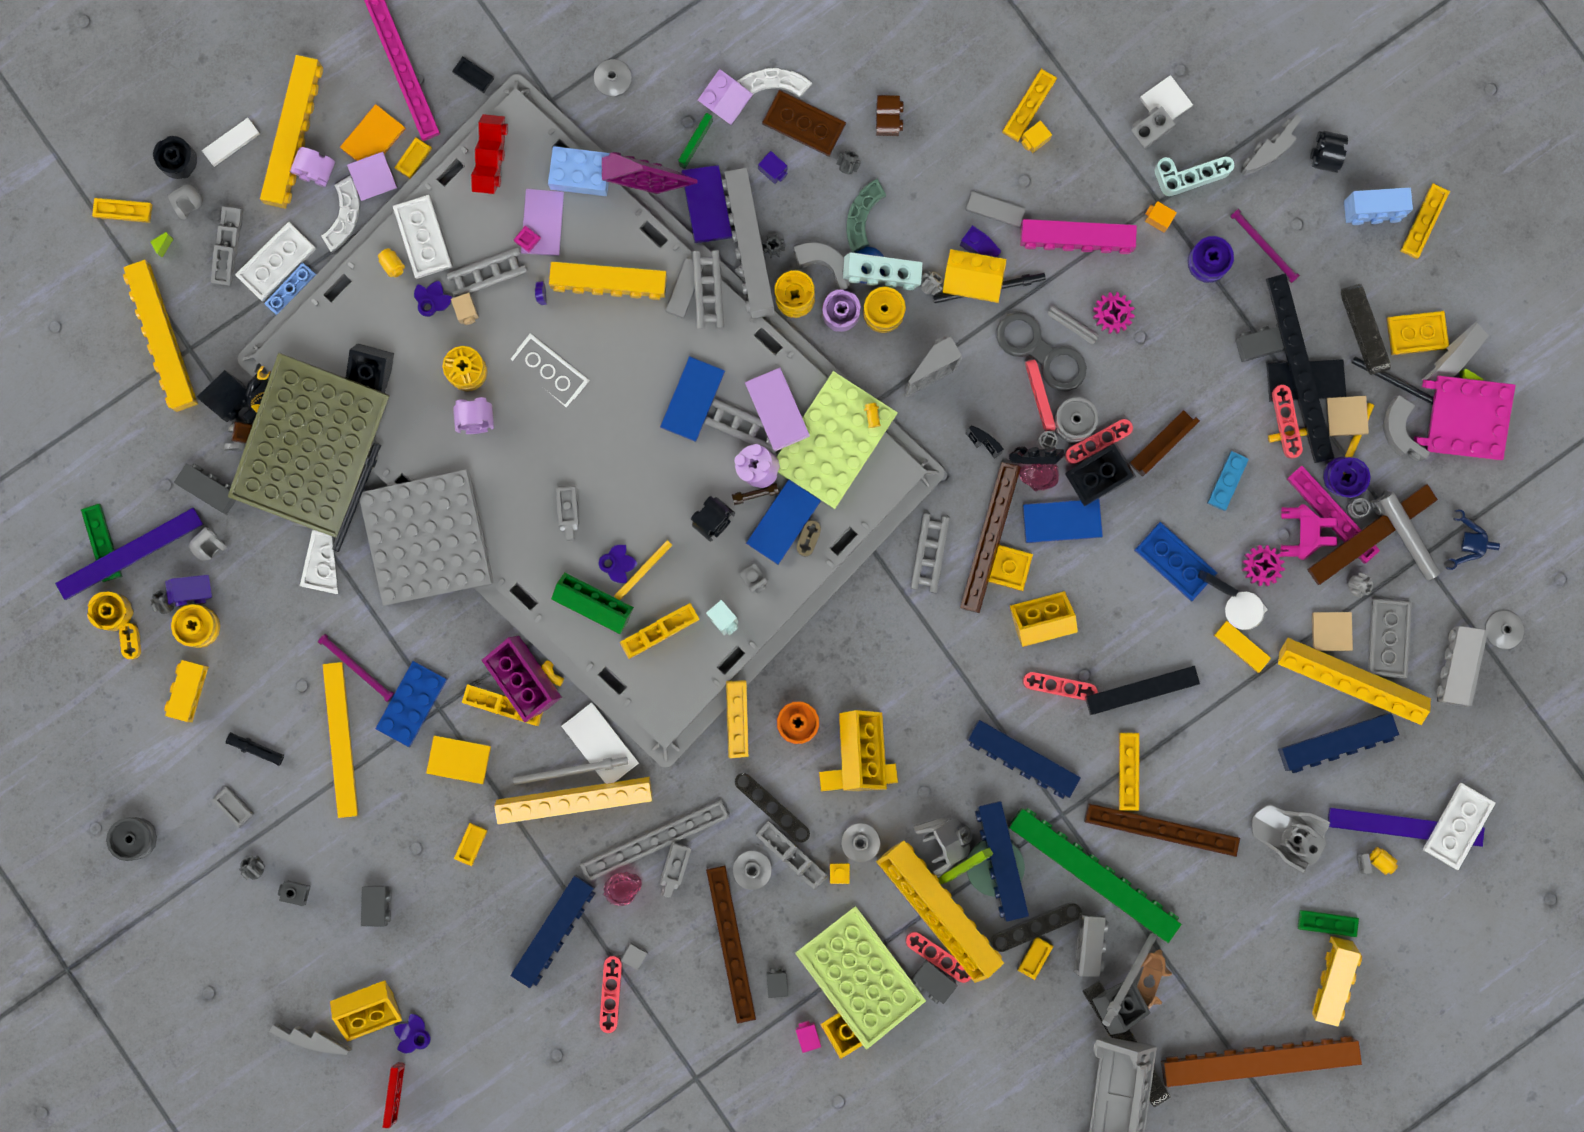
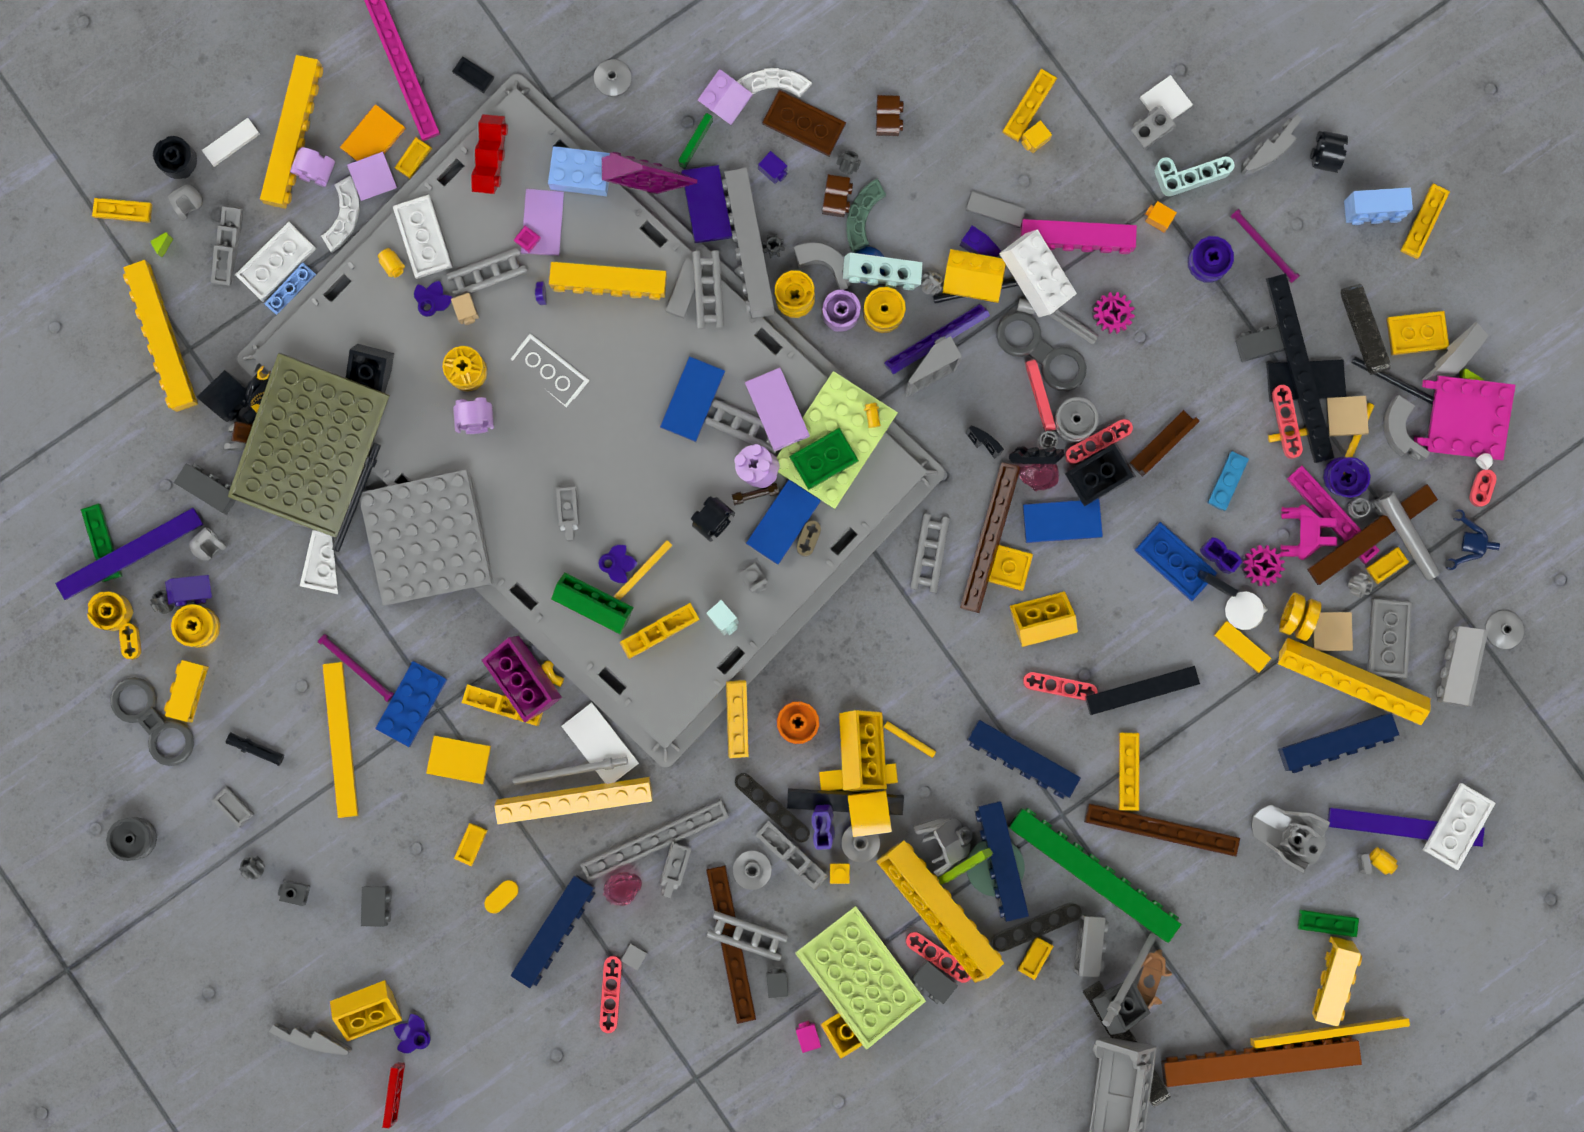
(152, 721): none -> dark grey bar
(501, 896): none -> yellow tile
(736, 942): none -> light grey bar
(808, 799): none -> black tile
(823, 459): none -> green tile
(823, 827): none -> dark purple brick
(836, 195): none -> reddish brown brick
(869, 813): none -> yellow slope
(909, 739): none -> yellow bar
(923, 346): none -> dark purple tile
(1025, 306): none -> light grey hinge
(1038, 273): none -> white brick
(1217, 552): none -> dark purple brick
(1300, 616): none -> yellow wheel
(1329, 1032): none -> yellow tile
(1387, 565): none -> yellow tile
(1483, 489): none -> coral plate
(1485, 461): none -> white hinge

